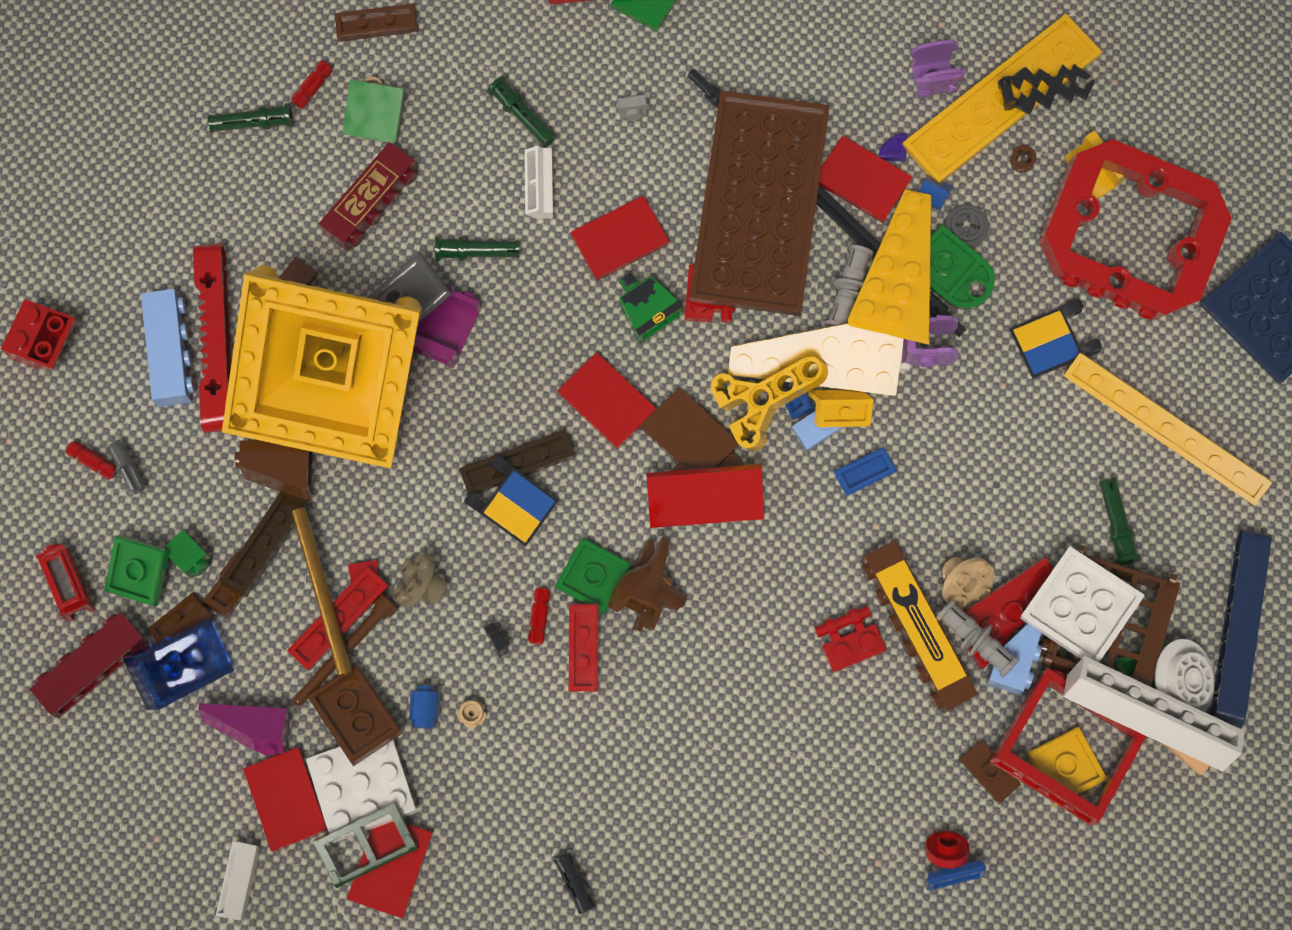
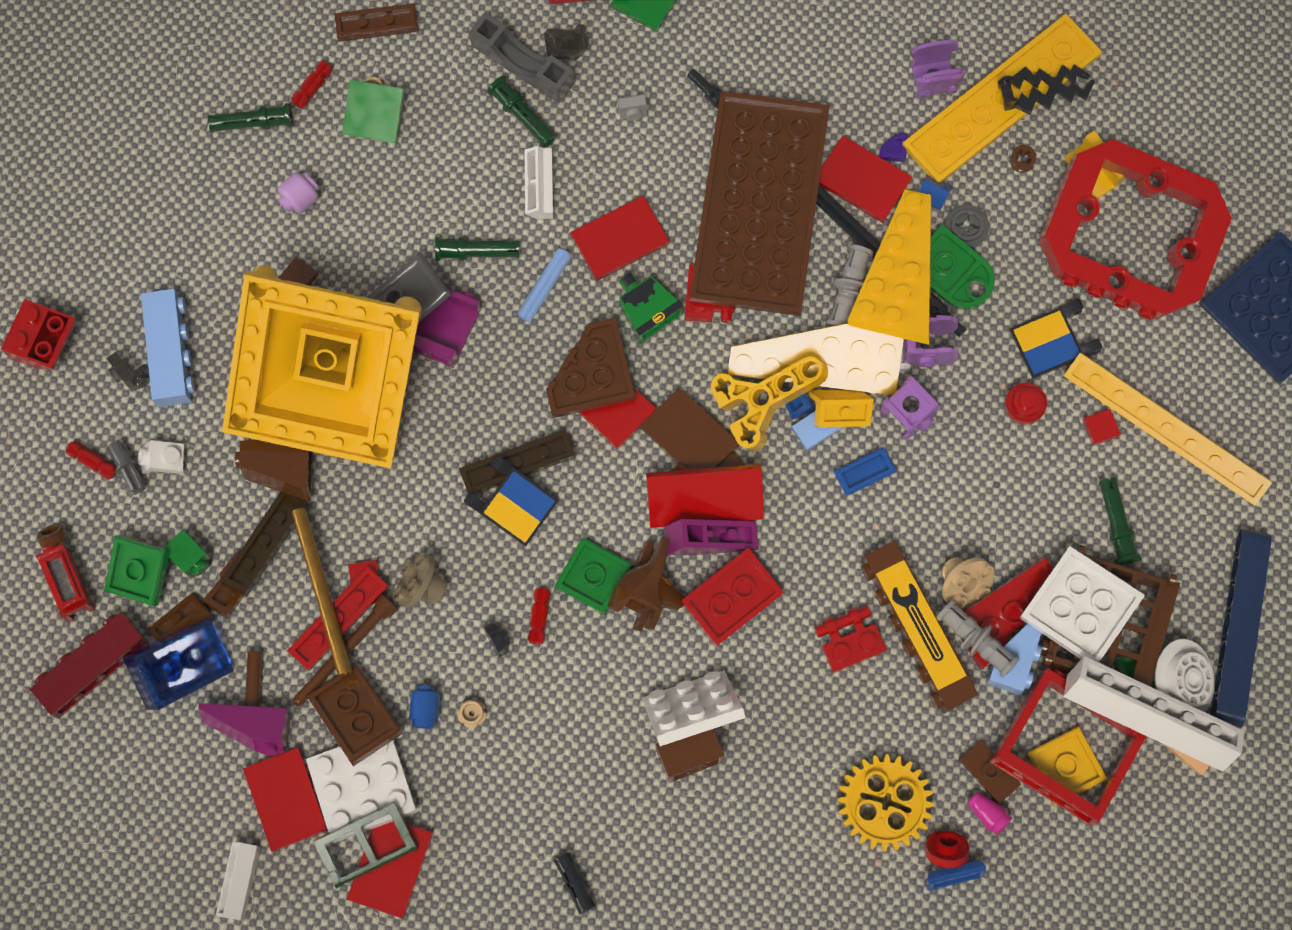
(52, 535): none -> reddish brown tile
(120, 371): none -> clear smoke bracket
(161, 457): none -> white bracket
(211, 266): red gear -> none
(253, 678): none -> reddish brown piece
(297, 192): none -> lavender head
(368, 197): dark red brick -> none
(501, 46): none -> dark grey arch
(544, 285): none -> light blue axle
(566, 43): none -> clear smoke bracket
(583, 647): red tile -> none
(592, 373): none -> reddish brown plate
(690, 755): none -> reddish brown brick
(692, 707): none -> white plate
(710, 536): none -> magenta slope
(731, 597): none -> red plate
(892, 776): none -> yellow gear
(917, 420): none -> medium lavender piece
(992, 815): none -> dark pink cone
(1025, 403): none -> red plate
(1101, 427): none -> red tile

